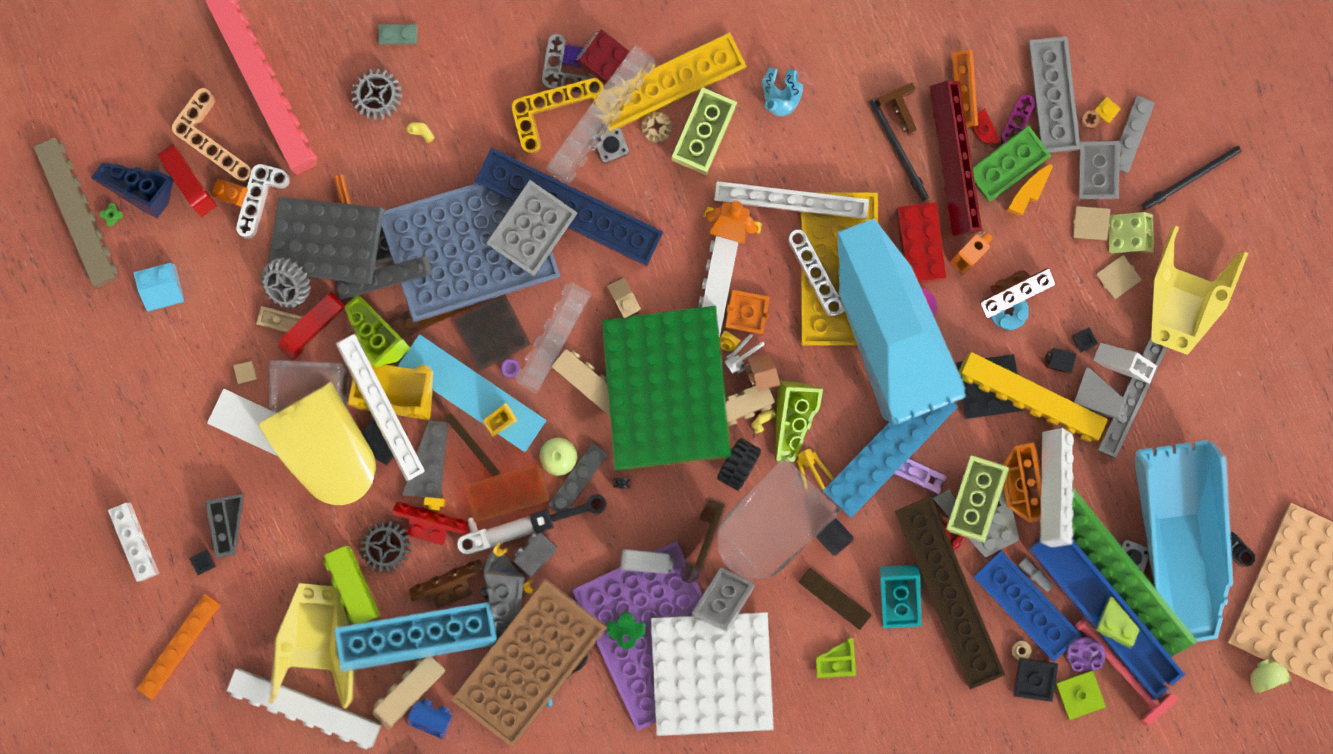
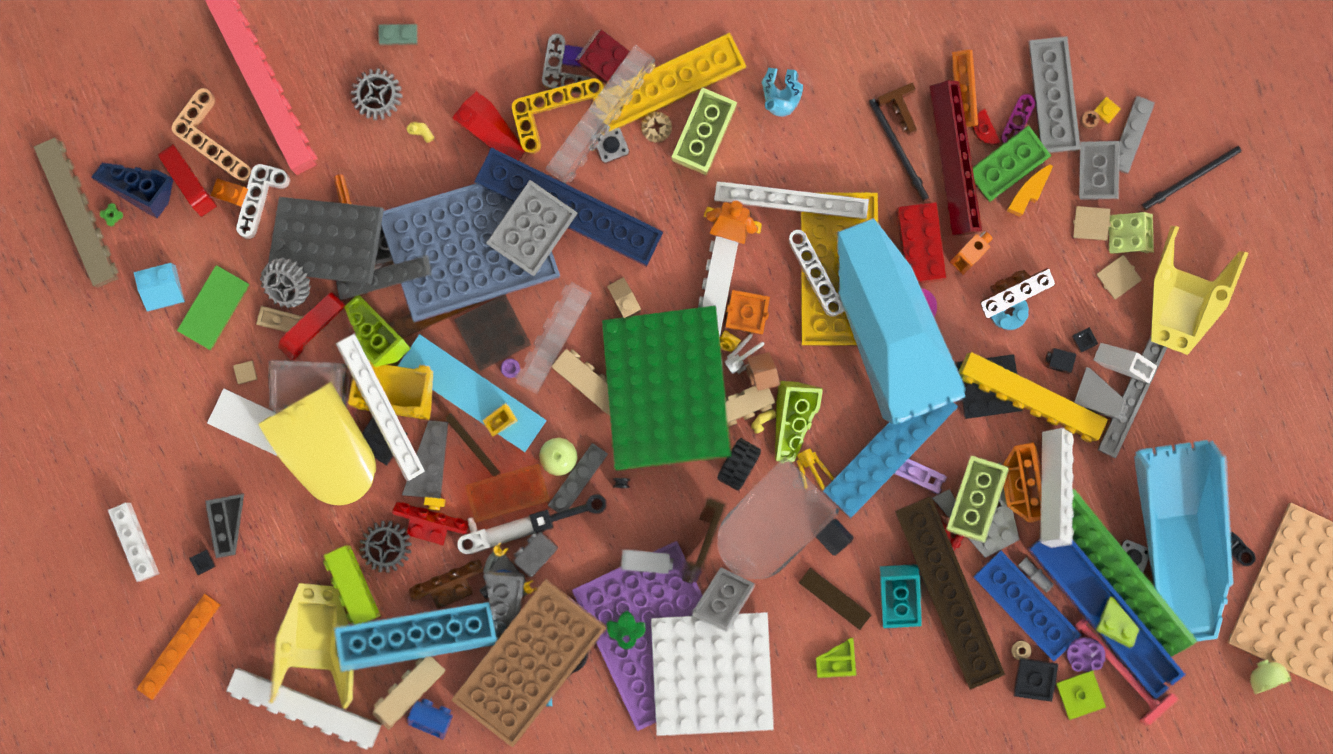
(213, 307): none -> bright green tile
(486, 124): none -> red wedge

